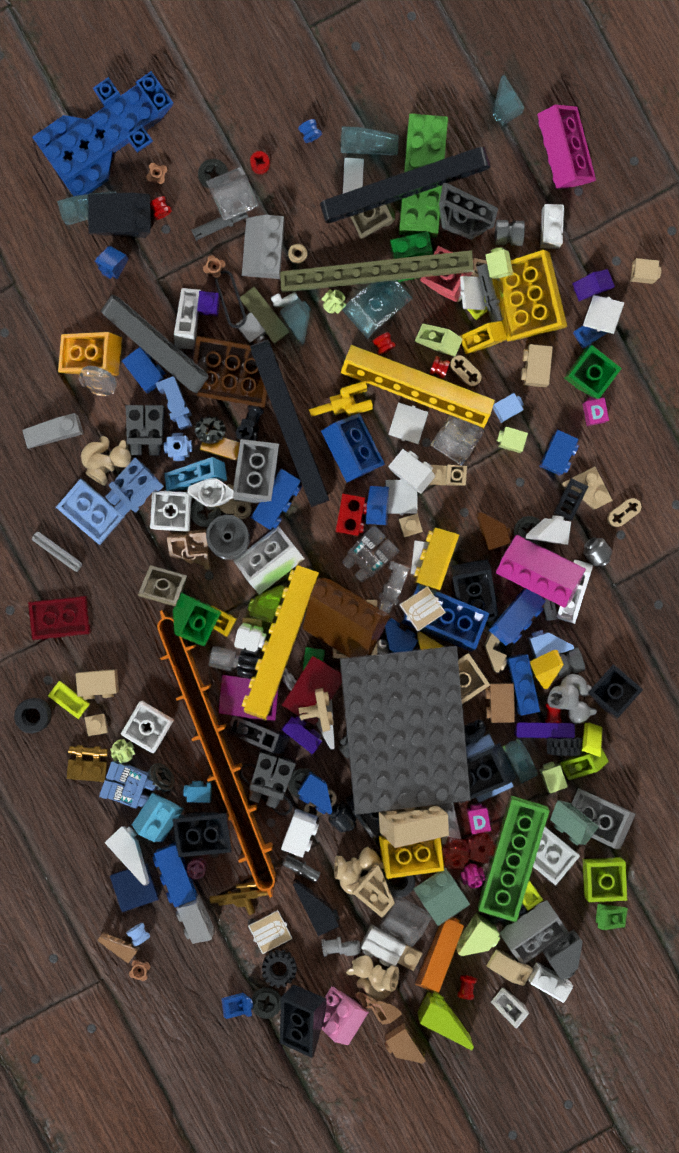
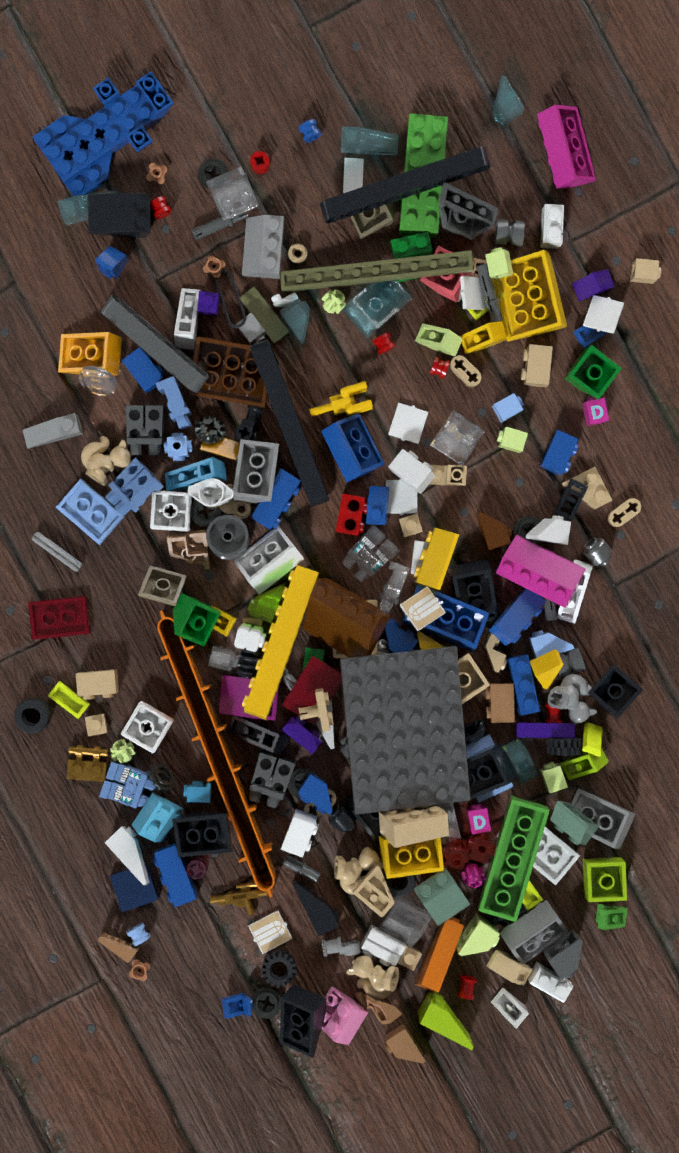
(196, 921): light grey slope -> none
(417, 386): yellow brick -> none

